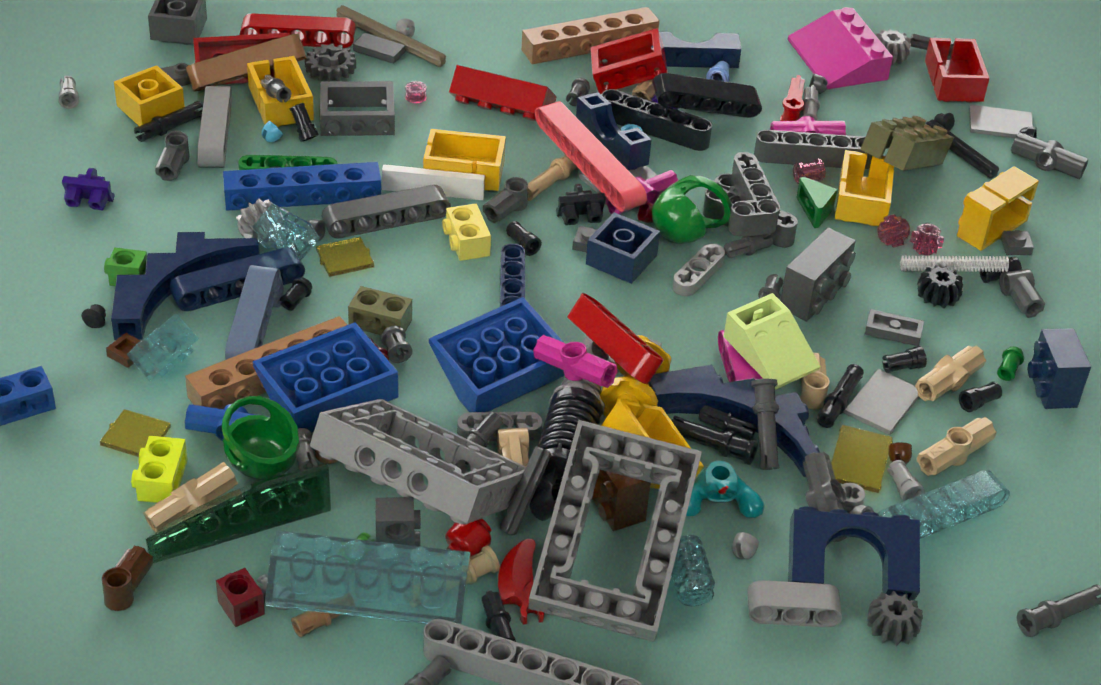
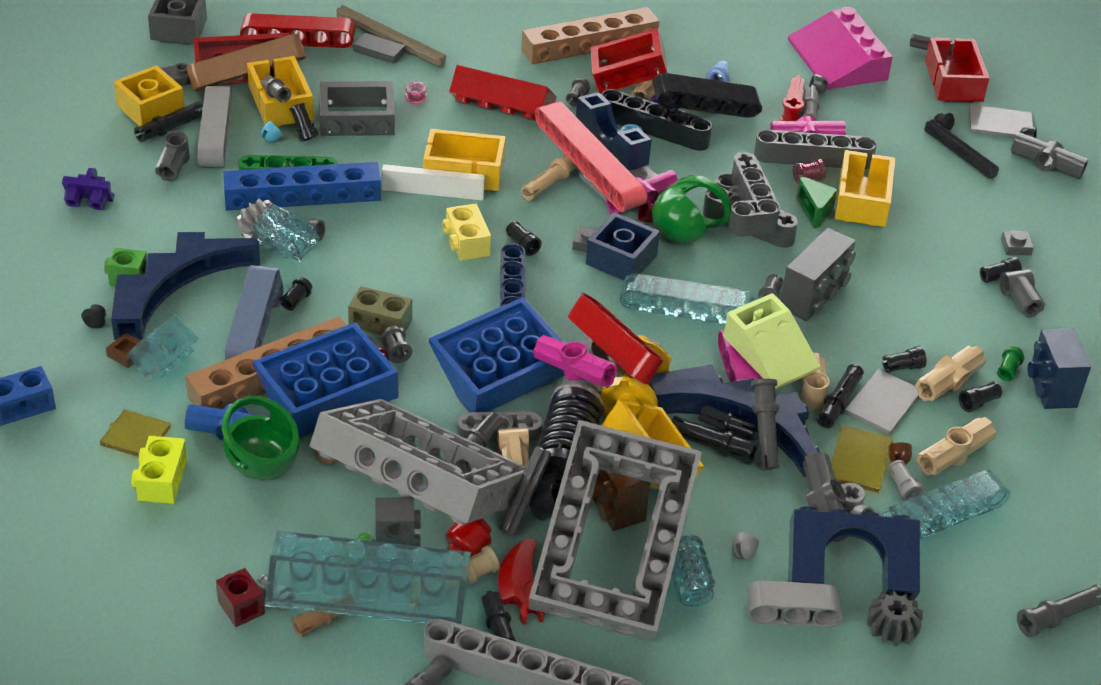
(68, 94): light grey pin -> none
(125, 577): reddish brown piece -> none
(190, 496): tan piece -> none
(227, 280): dark blue beam -> none
(245, 512): clear green wedge -> none
(305, 453): light grey pin -> none
(330, 62): dark grey gear -> none
(345, 256): clear yellow piece -> none
(385, 211): dark grey beam -> none
(403, 24): light grey hinge -> none
(510, 199): dark grey piece -> none
(580, 203): black hips -> none
(681, 297): none -> clear light blue beam
(698, 278): light grey beam -> none
(703, 54): dark blue arch -> none
(722, 485): teal head -> none
(747, 245): dark grey axle -> none
(893, 230): clear pink gear -> none
(894, 327): dark grey plate -> none
(896, 44): light grey gear -> none
(909, 141): olive piece -> none
(927, 239): clear pink gear -> none
(940, 286): black gear -> none
(953, 264): white axle -> none
(996, 208): yellow piece -> none

